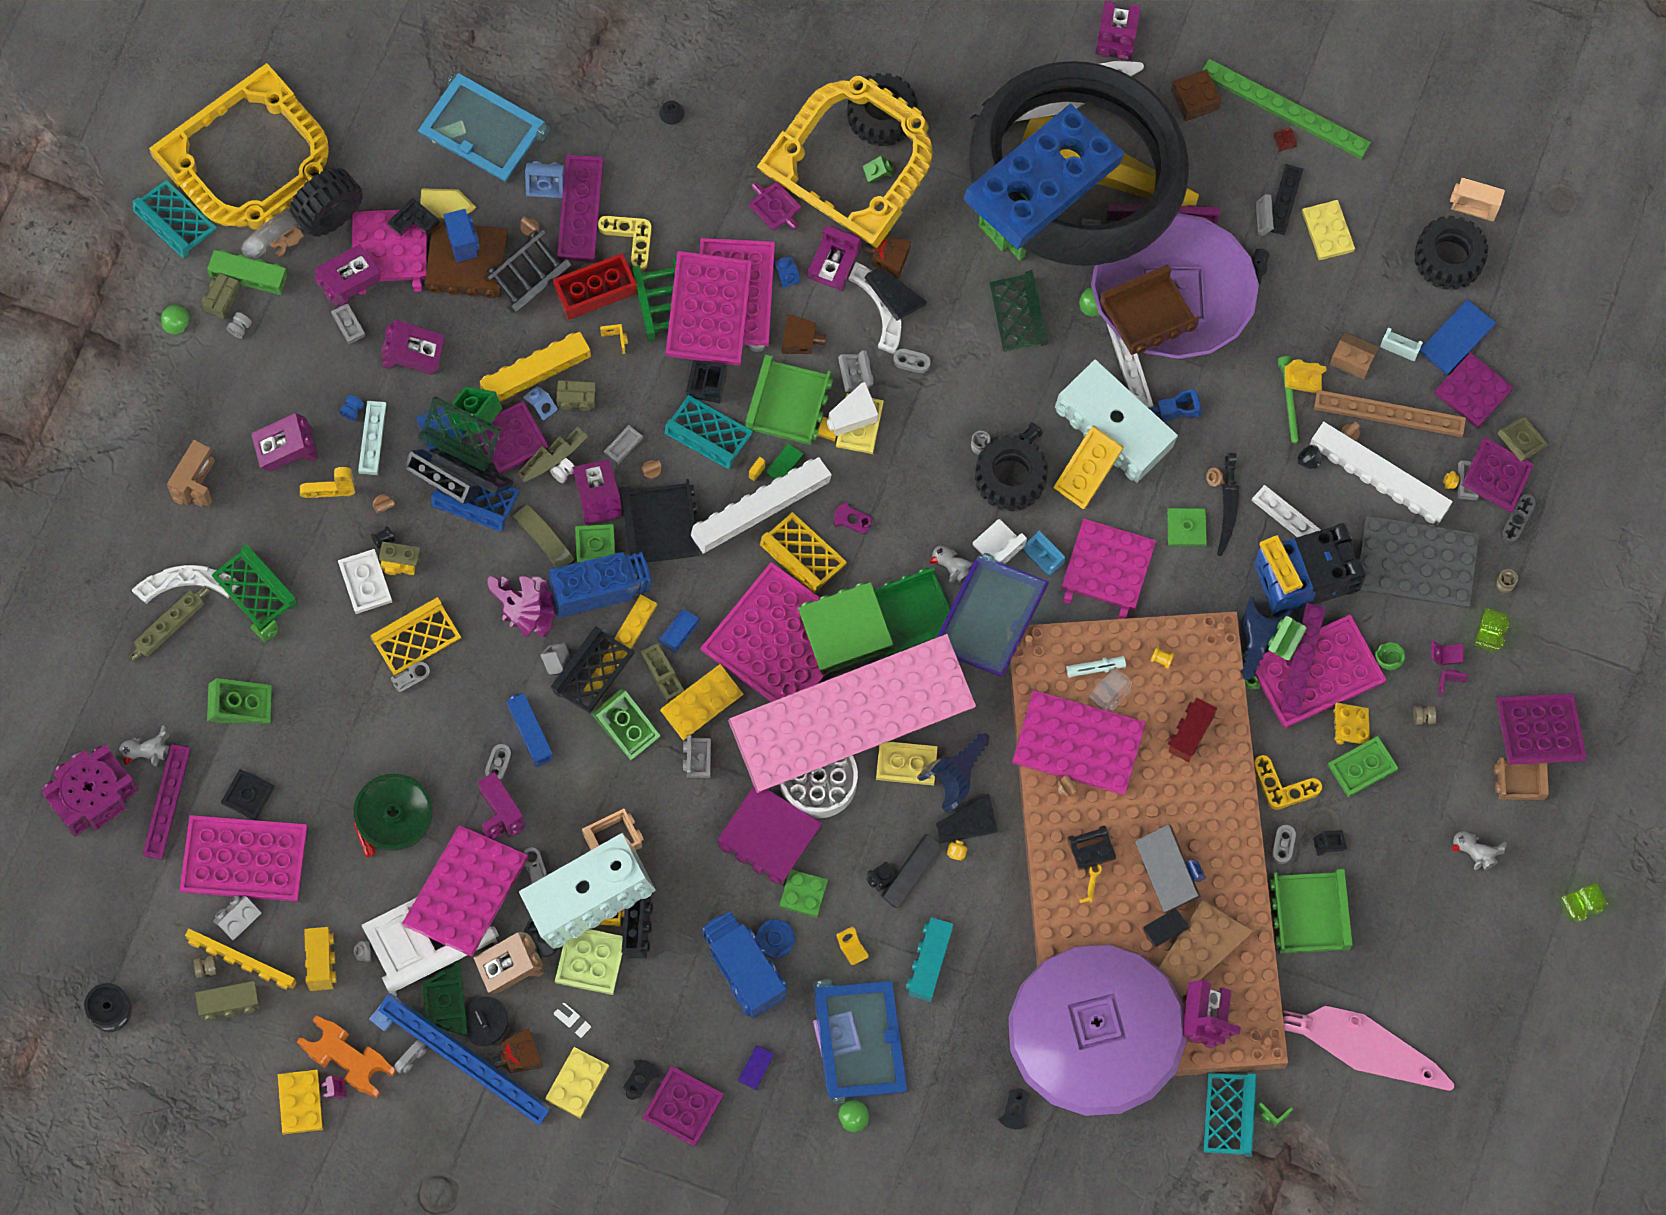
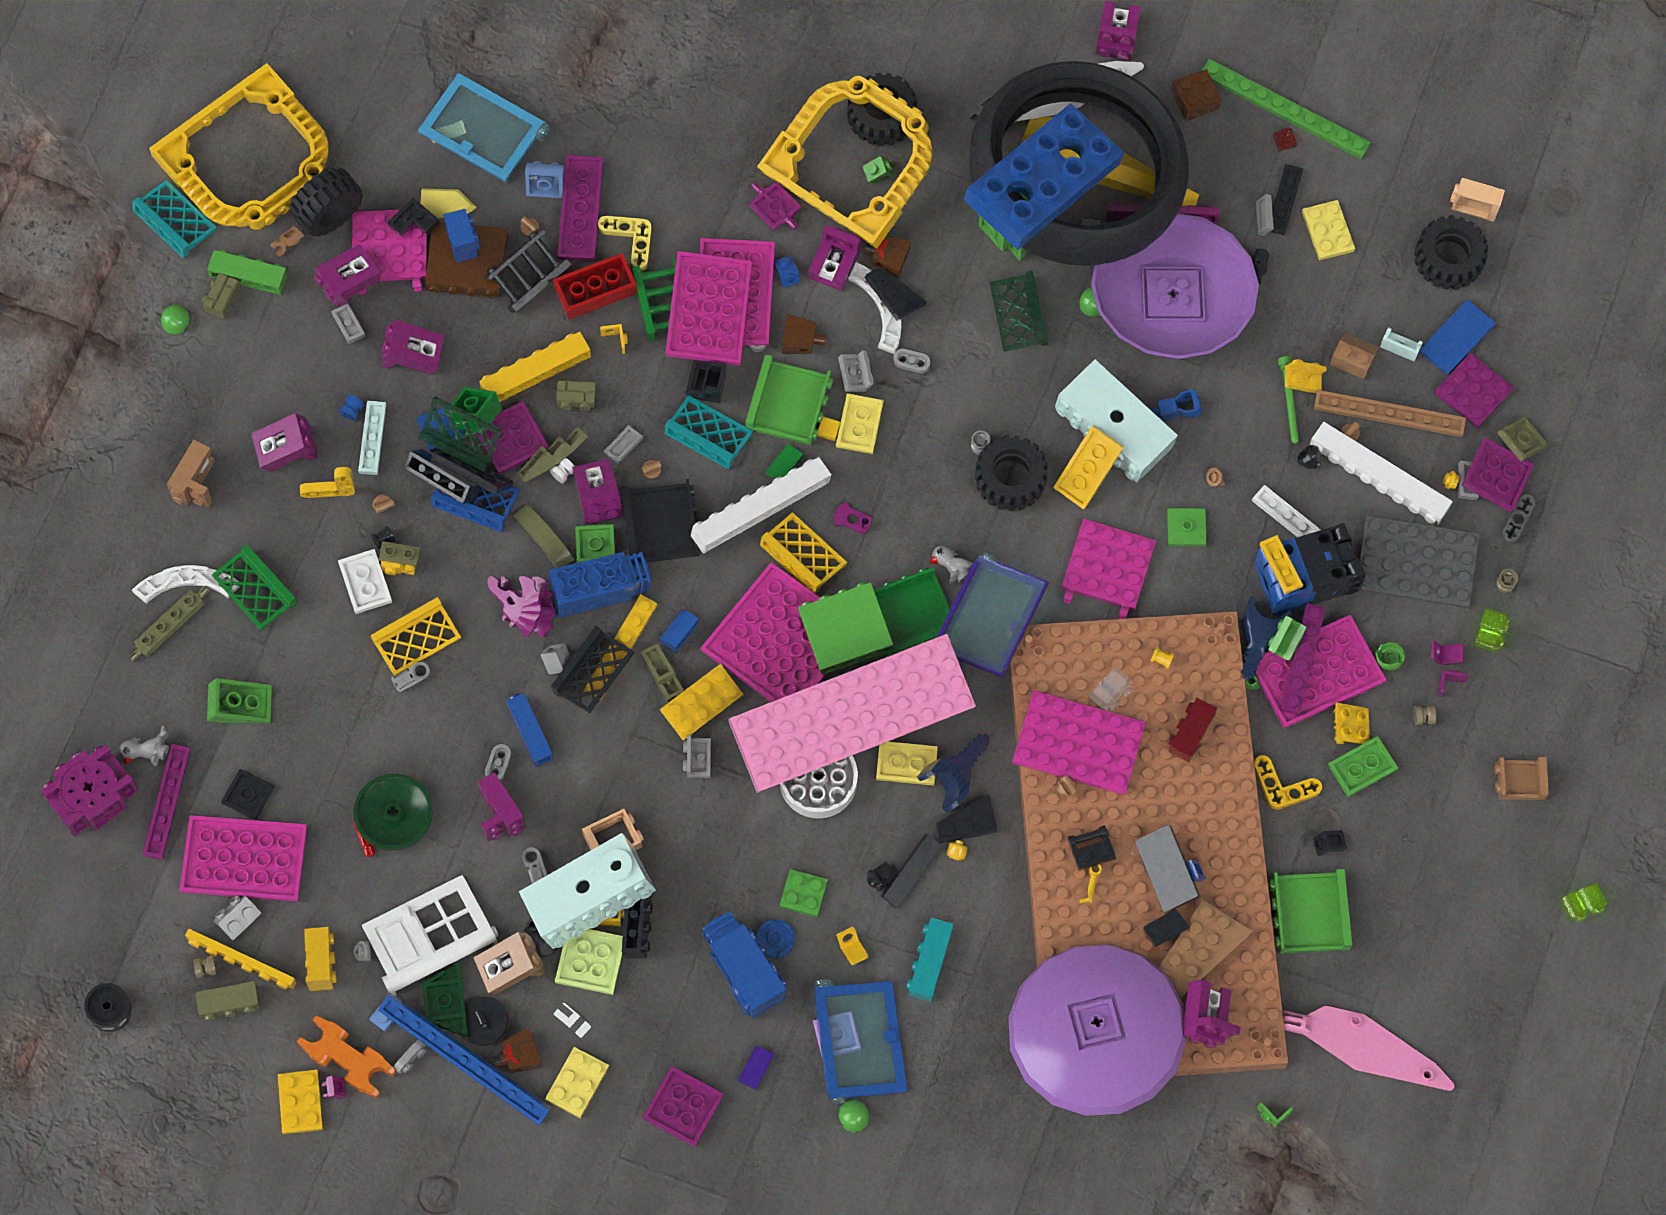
(239, 324): light grey wheel -> none
(268, 233): clear slope -> none
(268, 632): bright green bracket -> none
(465, 890): dark pink plate -> none
(537, 398): medium blue bracket -> none
(625, 724): bright green slope -> none
(643, 1068): black piece -> none
(671, 112): black cone -> none
(757, 469): yellow tile -> none
(768, 834): magenta panel -> none
(853, 412): white slope -> none
(1000, 542): white bracket -> none
(1015, 1121): black piece -> none
(1031, 433): black bush -> none
(1044, 553): dark azure hinge -> none
(1096, 666): light aqua pin -> none
(1131, 370): white plate -> none
(1148, 310): reddish brown panel -> none
(1230, 502): black sword -> none
(1247, 1110): teal fence -> none
(1283, 845): light grey plate -> none
(1481, 853): light grey animal -> none
(1541, 729): magenta plate -> none

